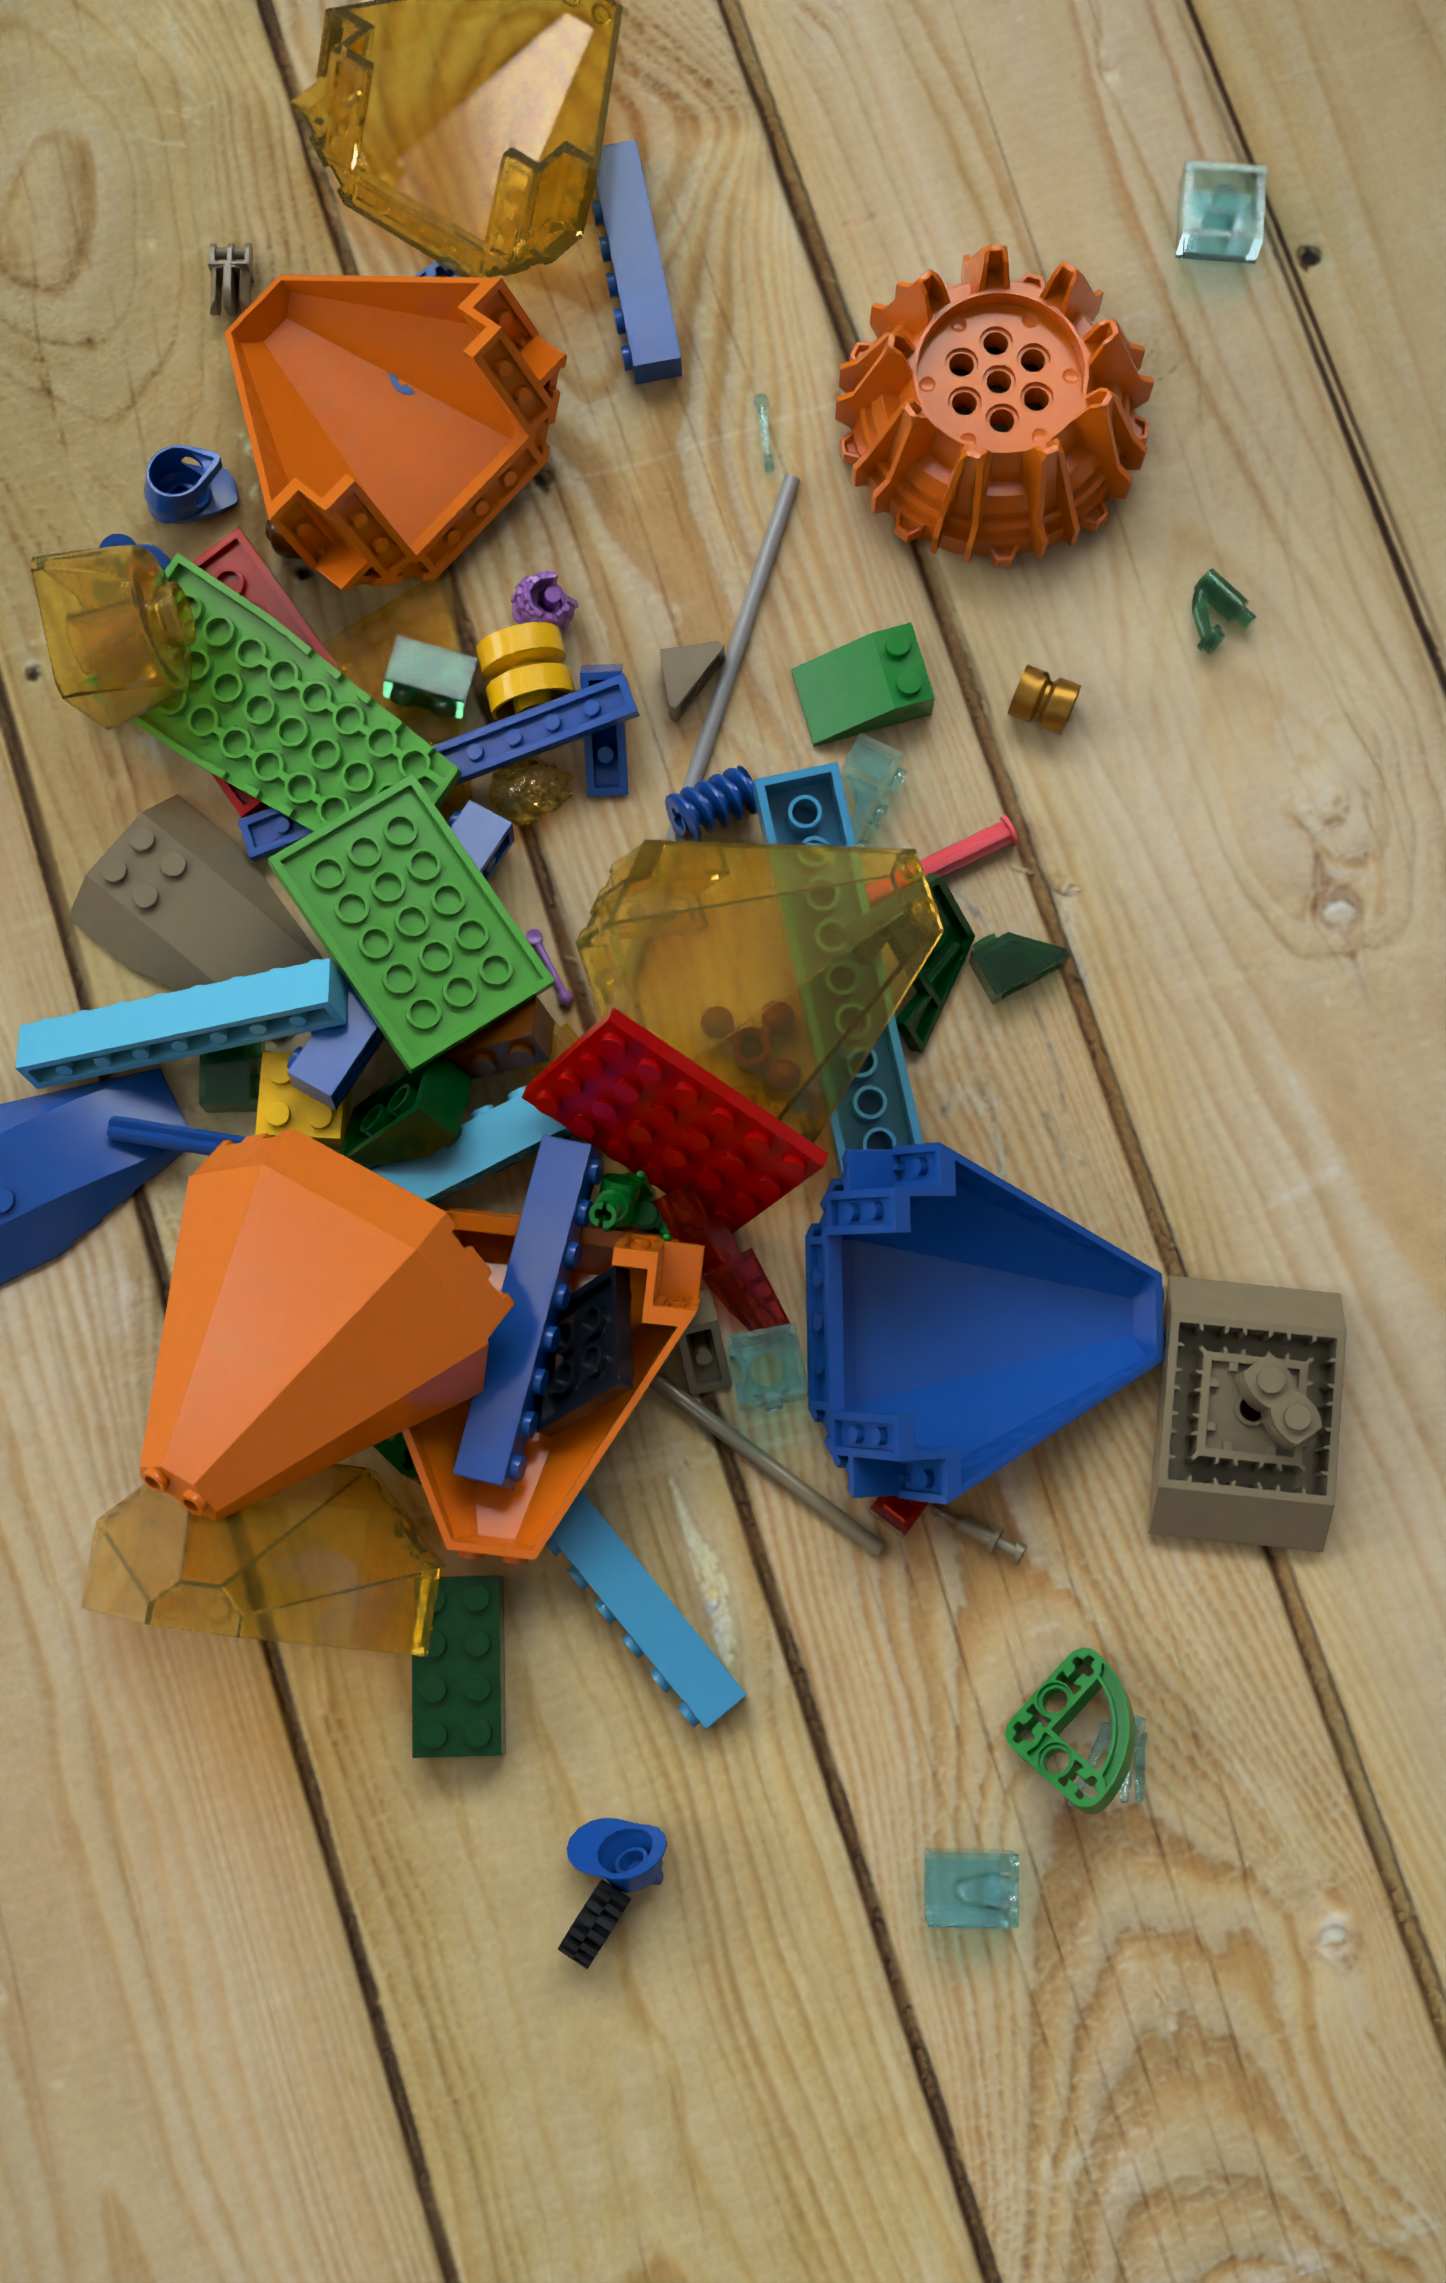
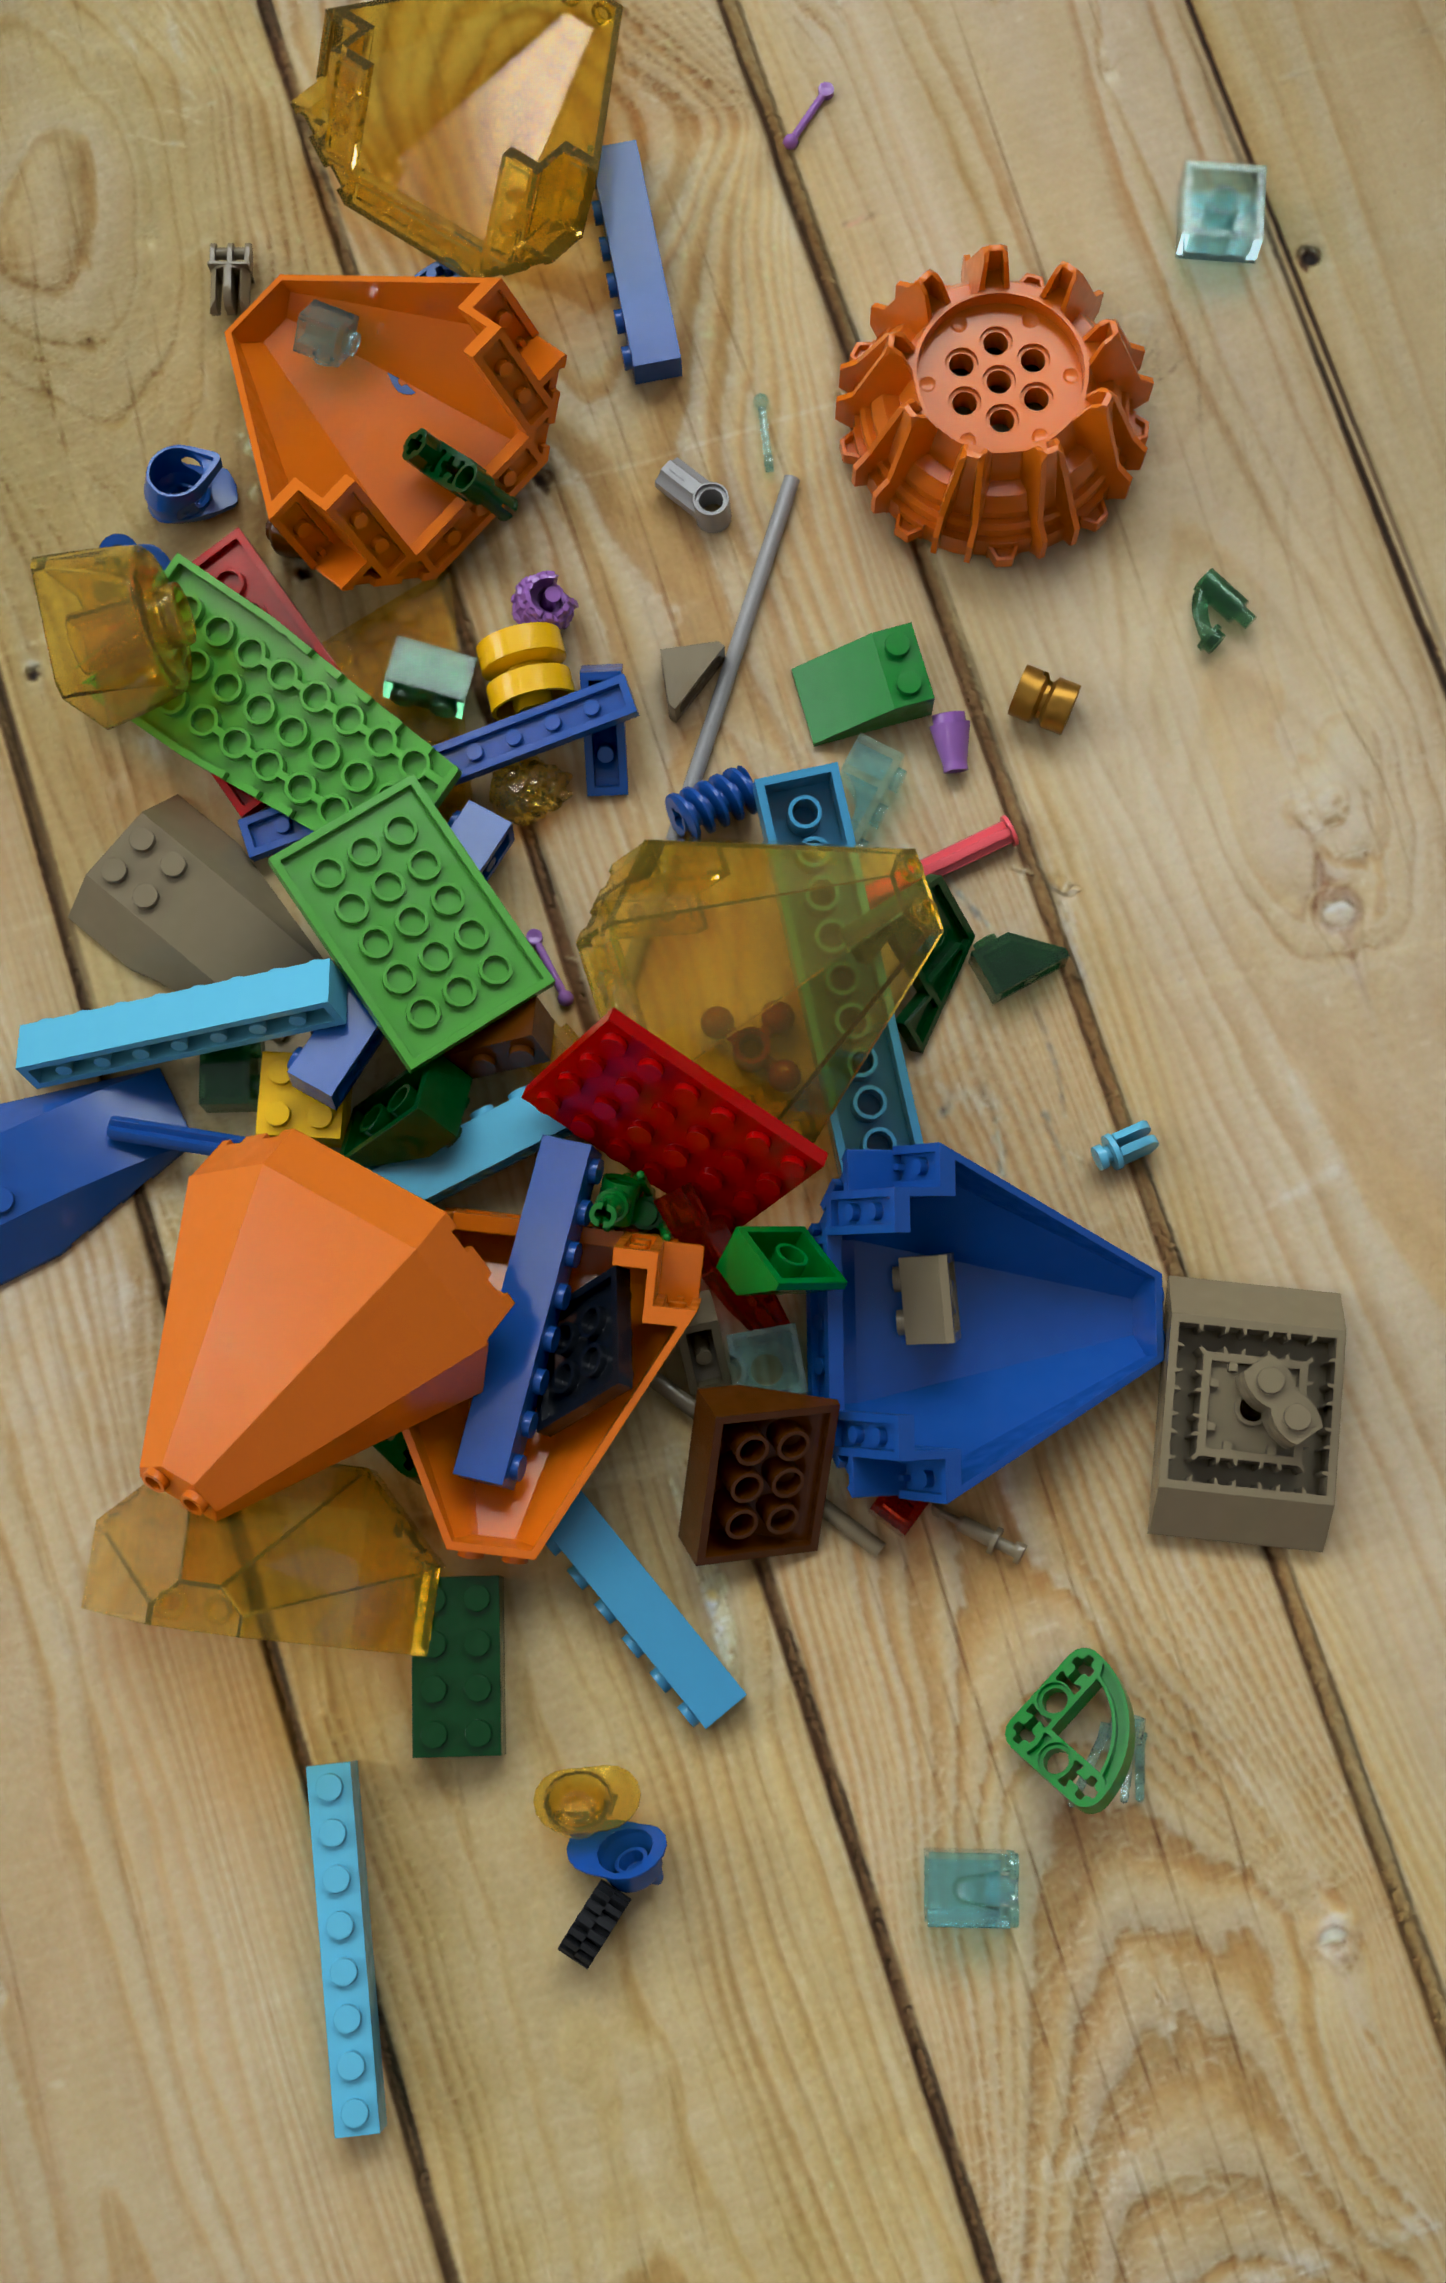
(326, 334): none -> clear light blue brick
(346, 1949): none -> medium azure brick
(471, 482): none -> dark green beam
(586, 1800): none -> clear yellow piece
(694, 493): none -> light grey piece
(756, 1473): none -> reddish brown slope
(777, 1262): none -> green slope
(825, 92): none -> medium lavender hinge
(928, 1299): none -> dark tan slope
(951, 739): none -> medium lavender cone
(1124, 1146): none -> medium azure arm

